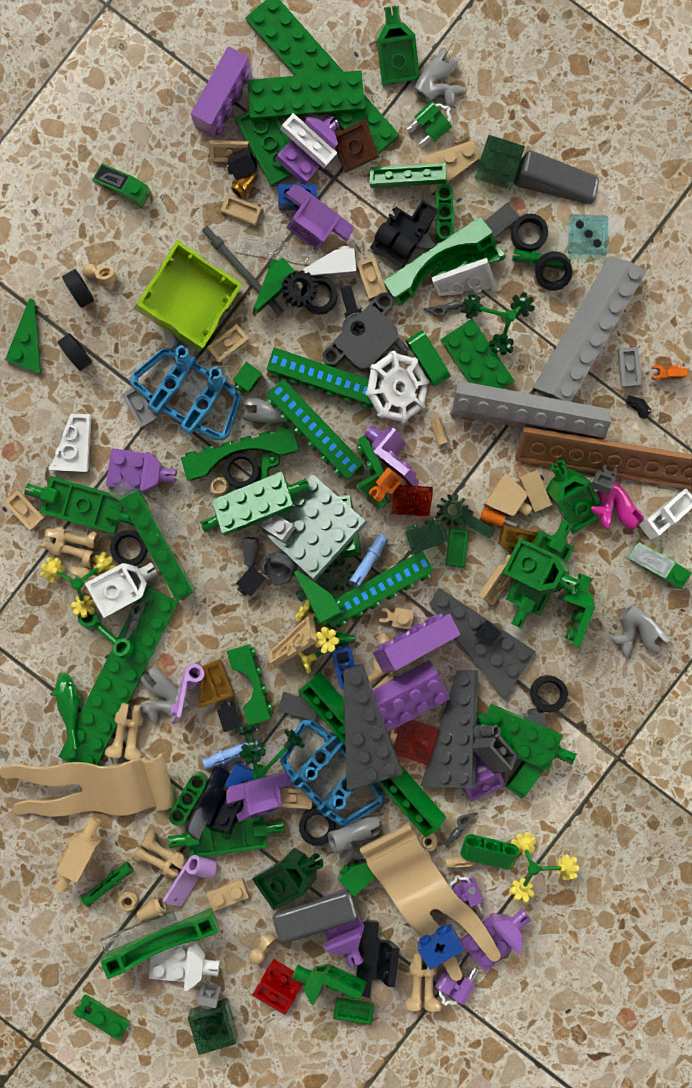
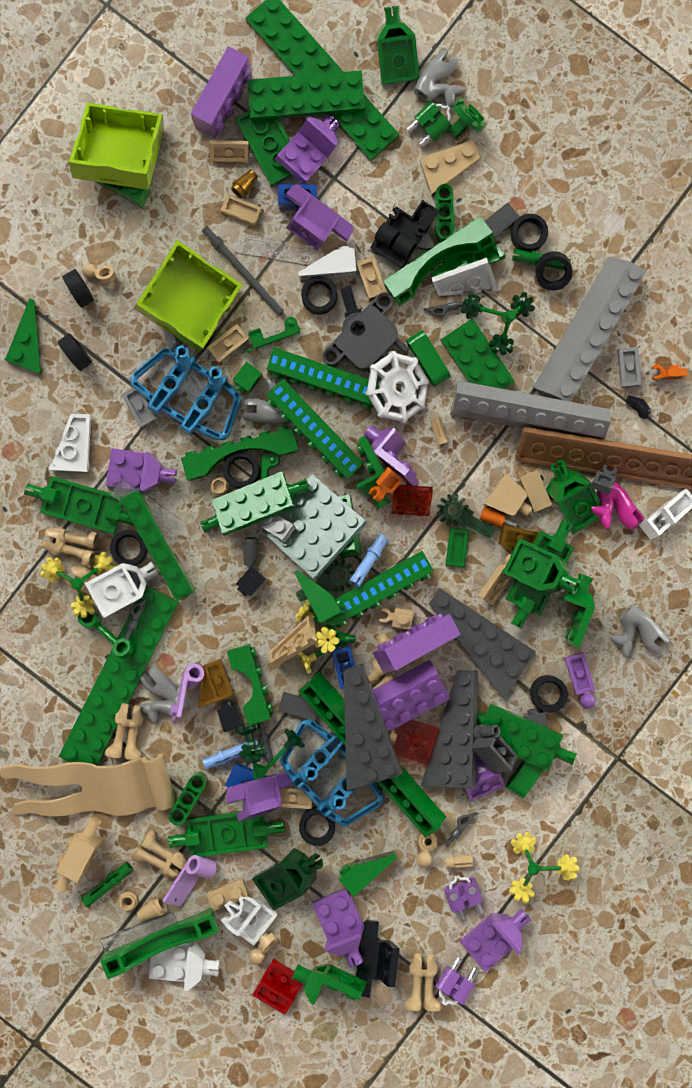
(24, 510): tan plate -> none
(67, 704): green piece -> none
(102, 1017): green plate -> none
(117, 146): none -> lime tile
(208, 996): light grey plate -> none
(212, 808): black plate -> none
(213, 1027): clear green brick -> none
(241, 163): black brick -> none
(249, 918): none -> white plate
(258, 341): none -> green piece
(265, 740): none -> dark grey hand
(272, 284): green slope -> none
(278, 567): dark grey hair -> none
(307, 280): black tyre -> none
(308, 140): white plate -> none
(315, 917): dark grey piece -> none
(353, 1011): green plate -> none
(356, 146): reddish brown tile -> none
(361, 830): light grey piece -> none
(408, 175): plate -> none
(419, 888): tan flag -> none
(425, 536): clear green brick -> none
(434, 954): blue brick -> none
(468, 116): none -> green tile
(488, 633): black plate -> none
(489, 851): green beam -> none
(499, 162): clear green brick -> none
(555, 178): dark grey piece -> none
(581, 679): none -> medium lavender plate
(588, 234): clear light blue tile -> none
(660, 566): slope -> none

